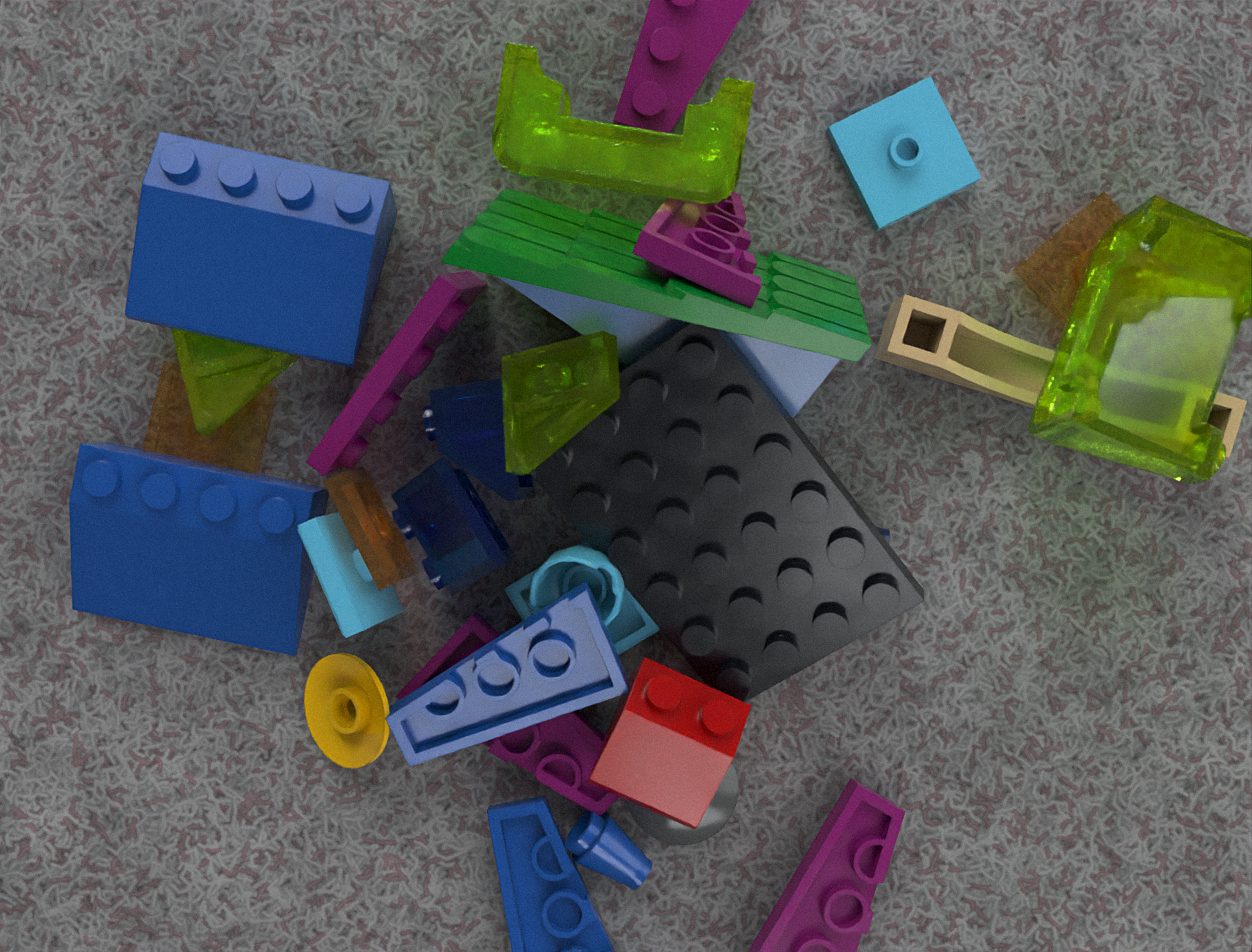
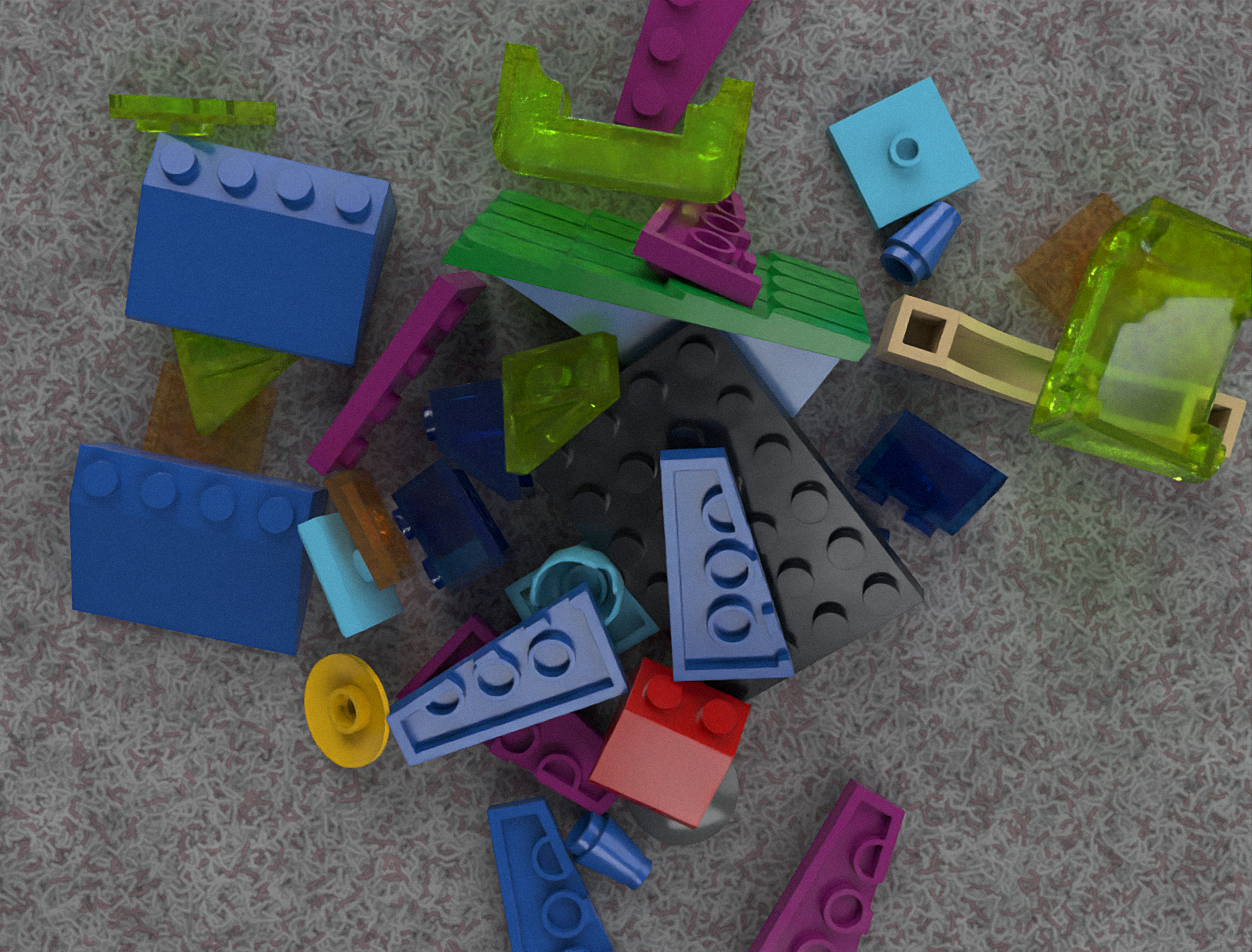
(192, 114): none -> clear neon green wing
(716, 584): none -> blue wing
(919, 245): none -> blue cone
(923, 475): none -> clear blue slope

